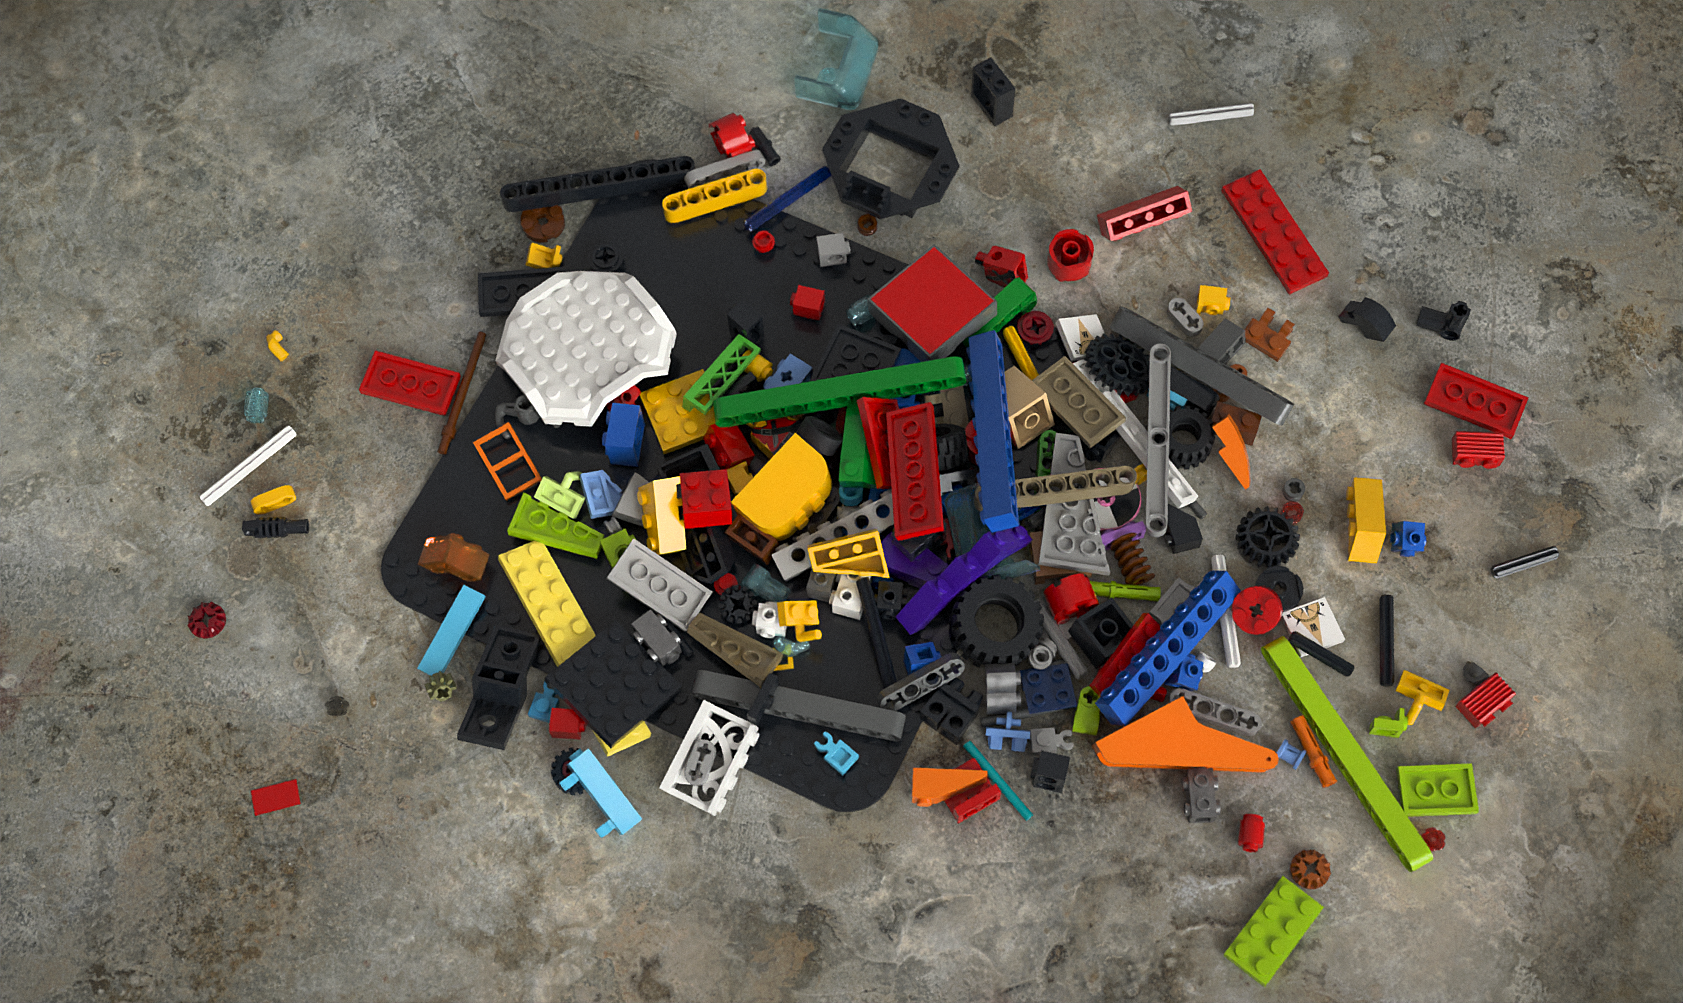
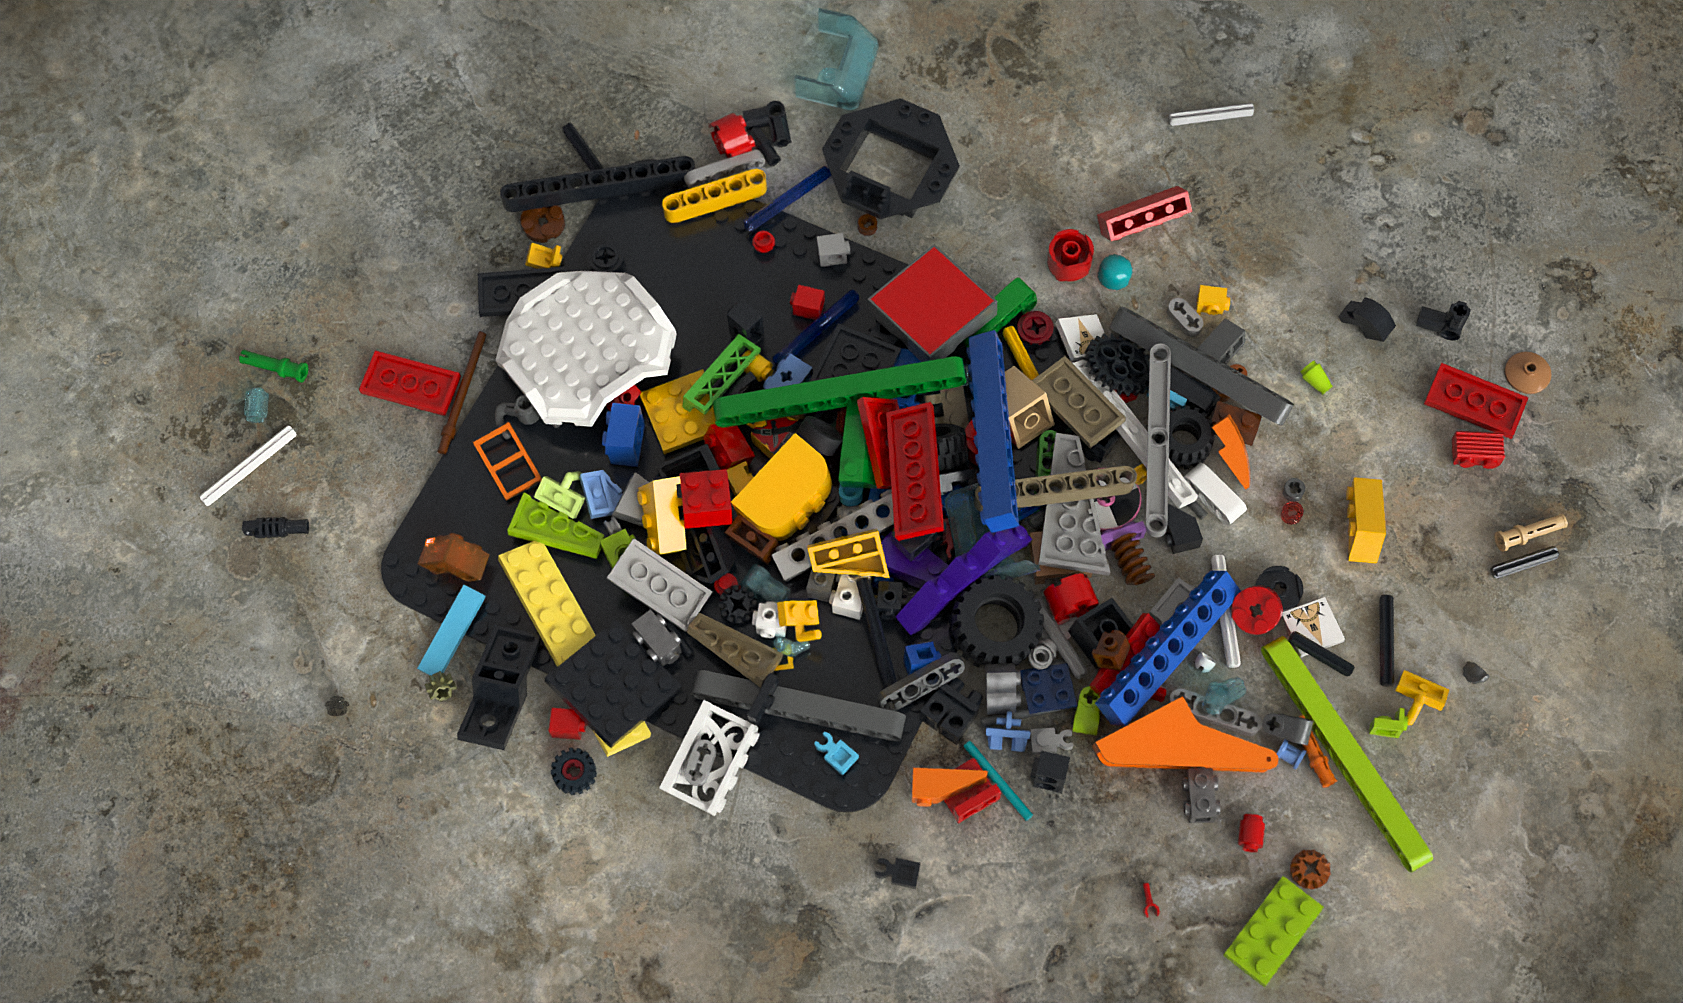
(215, 623): dark red gear -> none
(273, 499): yellow beam -> none
(275, 347): yellow arm -> none
(275, 797): red sticker -> none
(283, 367): none -> green pin
(543, 703): dark azure plate -> none
(581, 147): none -> black axle
(603, 791): medium azure brick -> none
(764, 117): none -> black piece
(817, 326): none -> clear blue axle
(858, 311): clear light blue brick -> none
(903, 873): none -> black plate
(992, 88): black window -> none
(1002, 265): red torso -> none
(1111, 650): none -> reddish brown brick
(1115, 272): none -> teal hair
(1118, 590): lime pin -> none
(1149, 901): none -> red hand
(1187, 674): blue brick -> none
(1215, 494): none -> white beam
(1222, 694): none -> clear light blue piece
(1267, 340): dark orange plate -> none
(1275, 231): red plate -> none
(1286, 534): black gear -> none
(1291, 727): none -> dark grey piece
(1316, 377): none -> lime cone
(1407, 538): blue brick -> none
(1437, 790): lime plate -> none
(1438, 835): clear red plate -> none
(1486, 700): red brick -> none
(1520, 535): none -> tan pin
(1524, 380): none -> medium nougat dish

